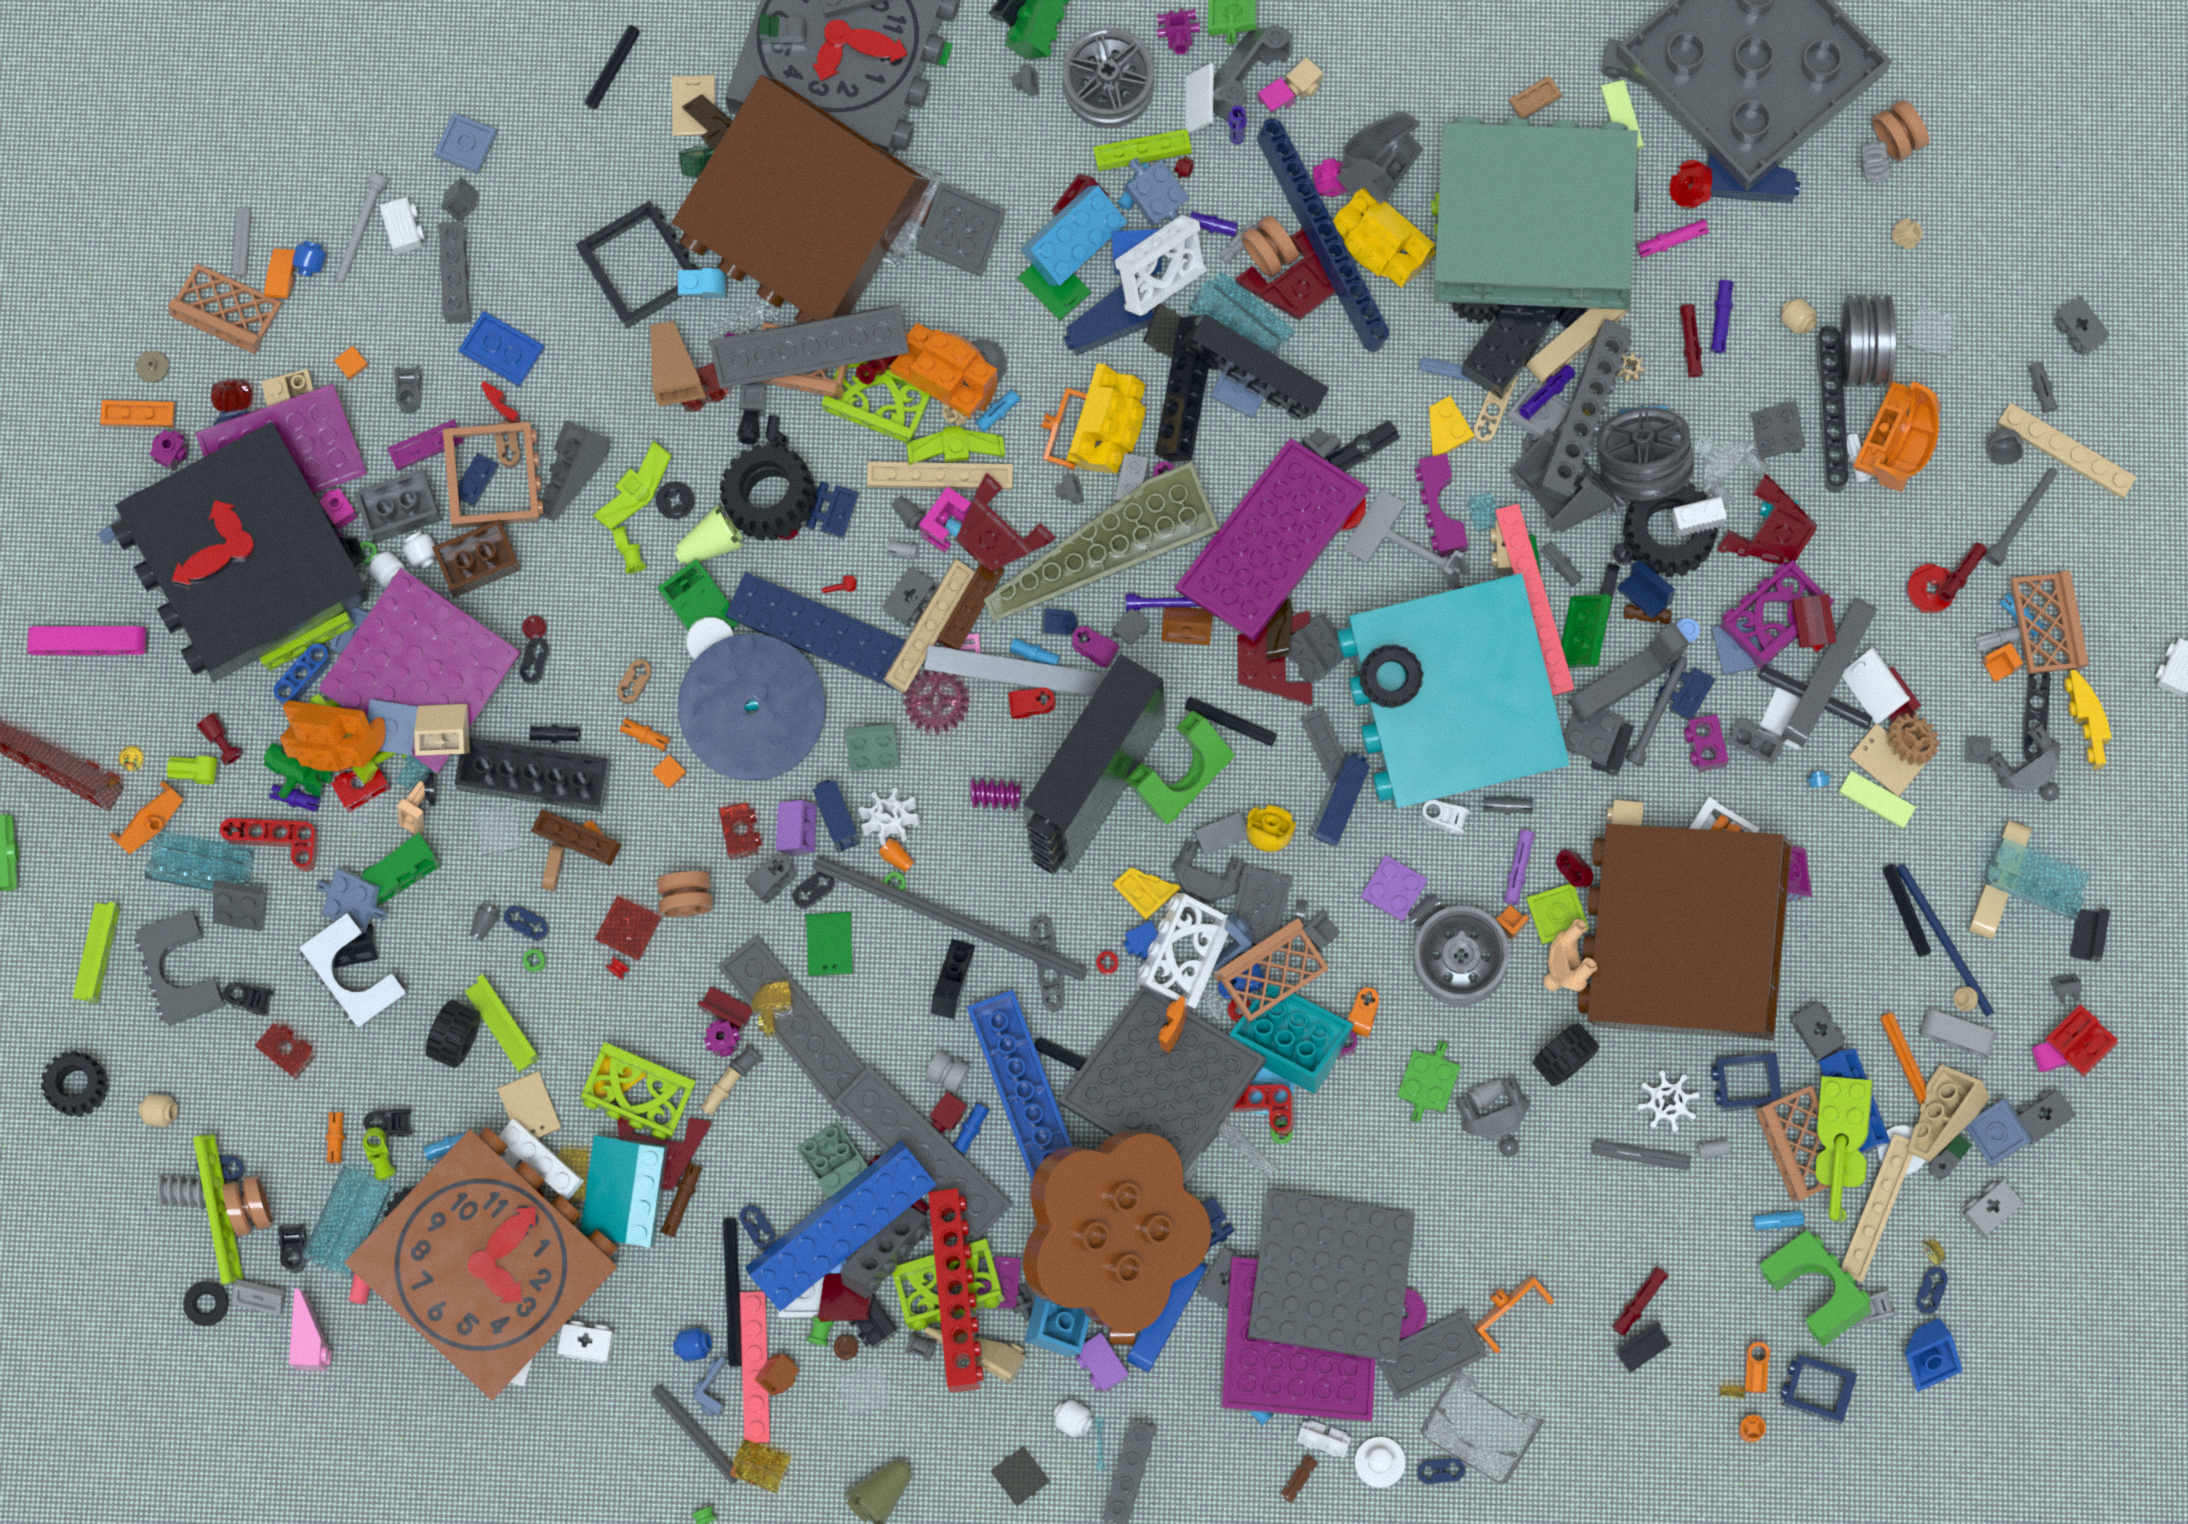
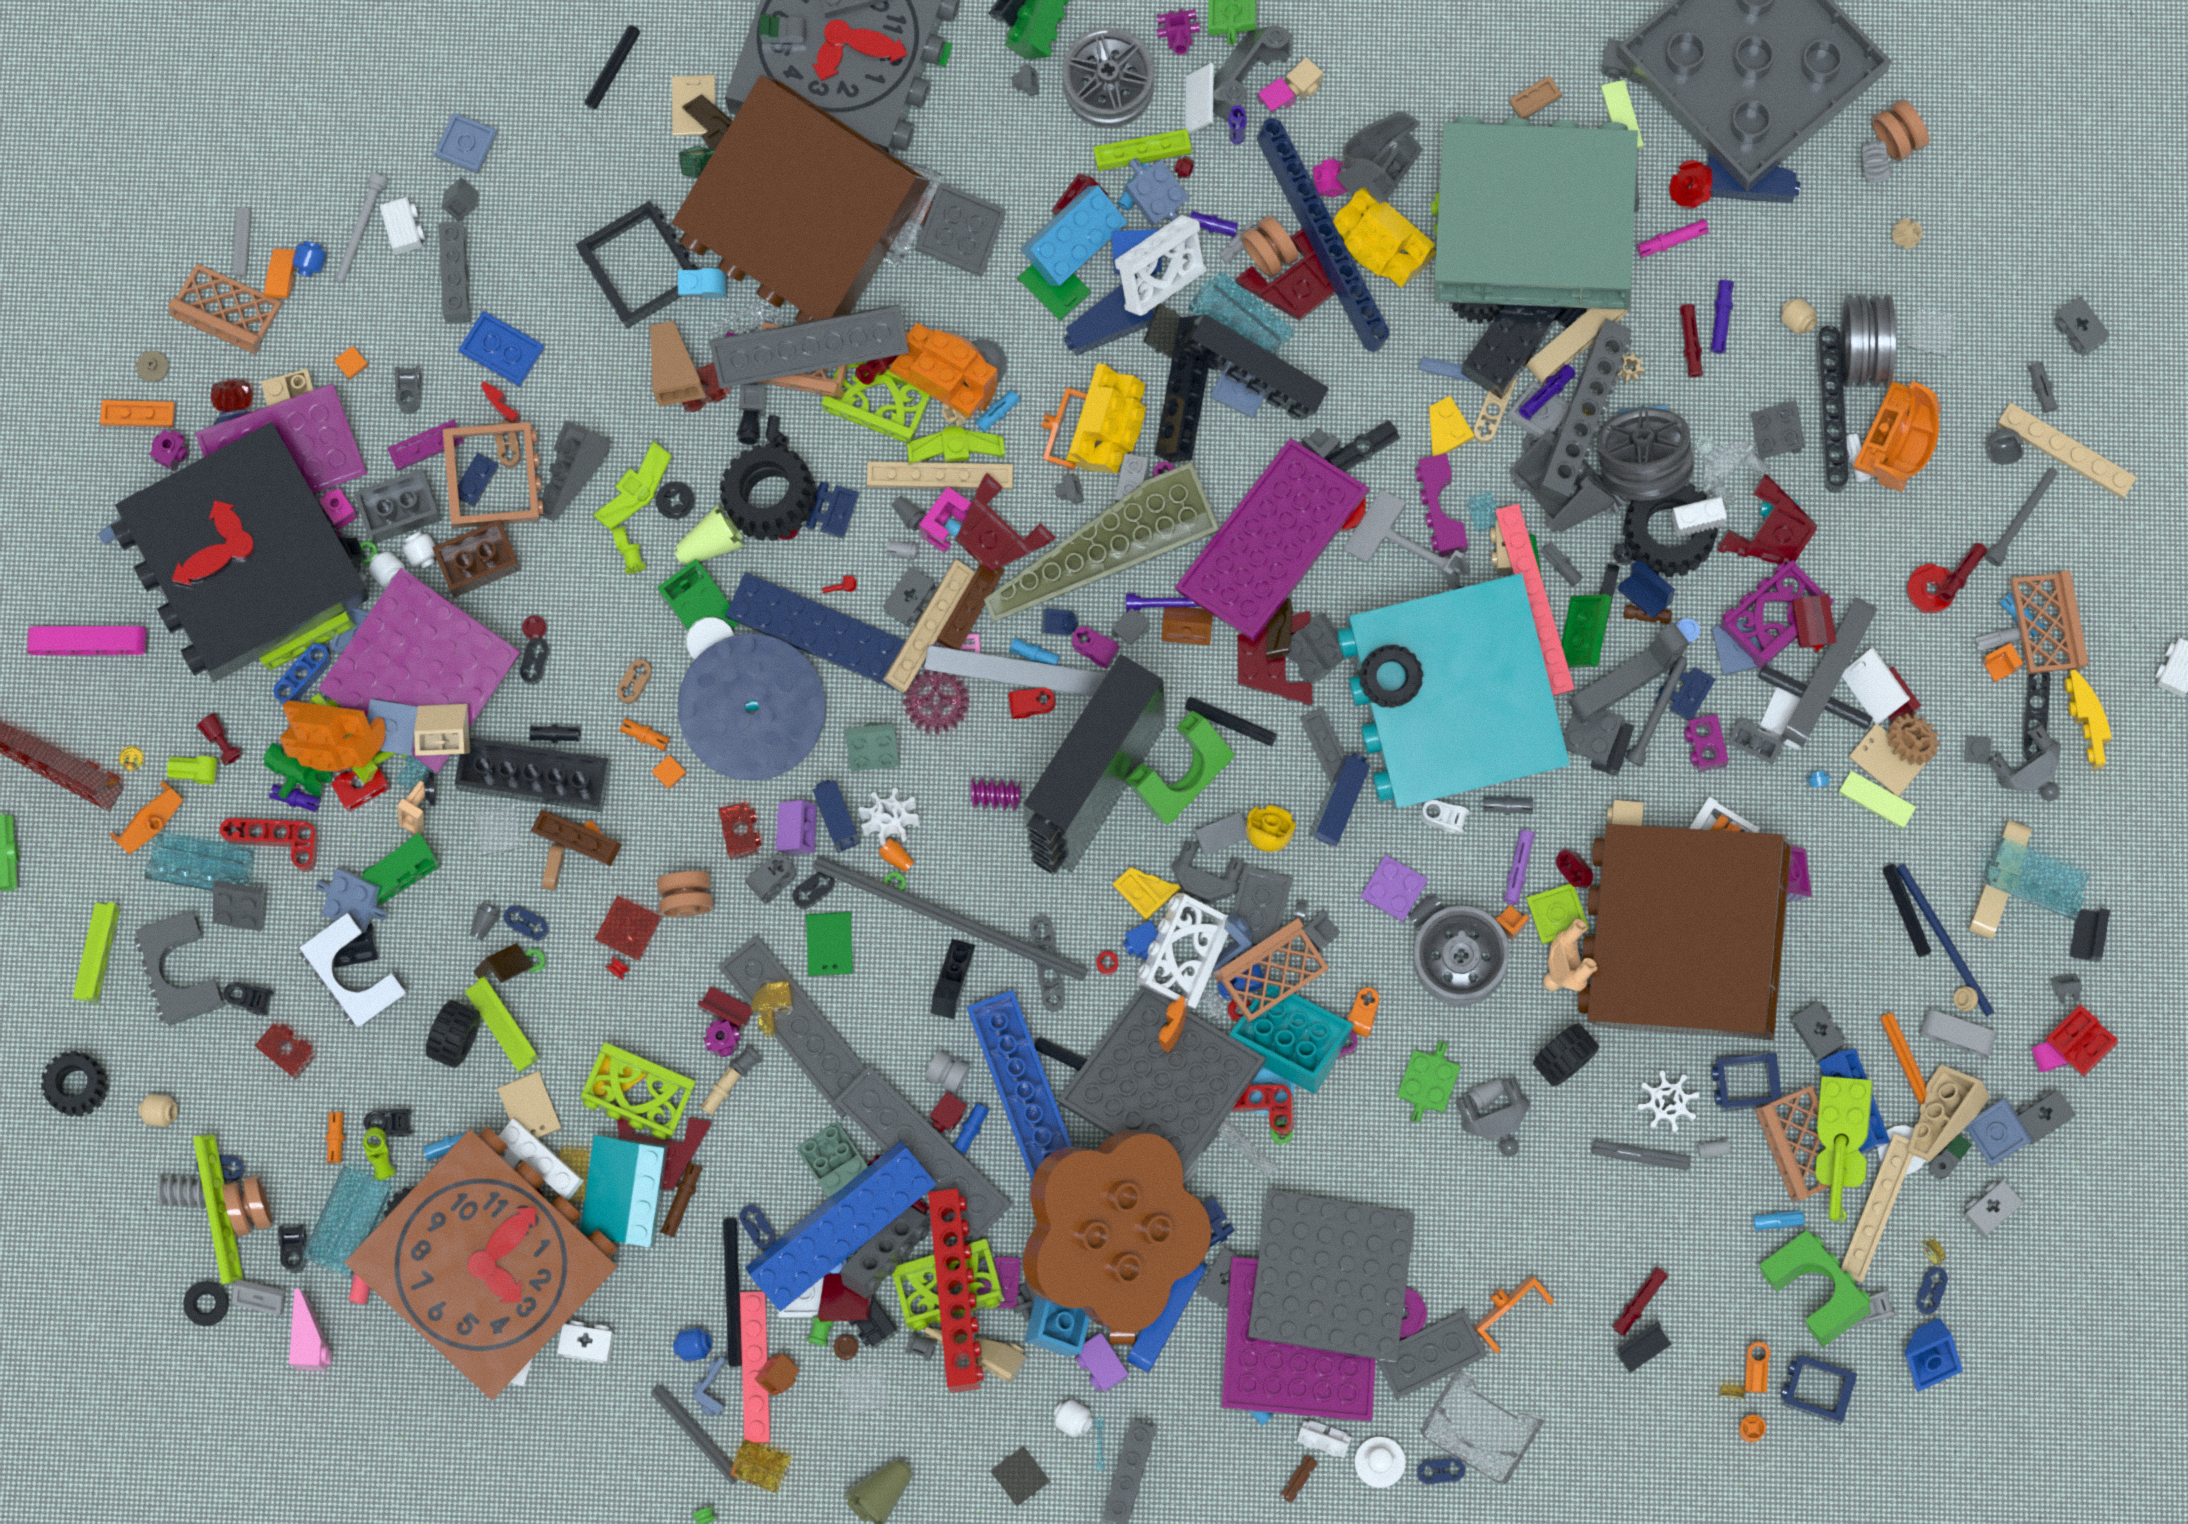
(504, 964): none -> dark brown panel

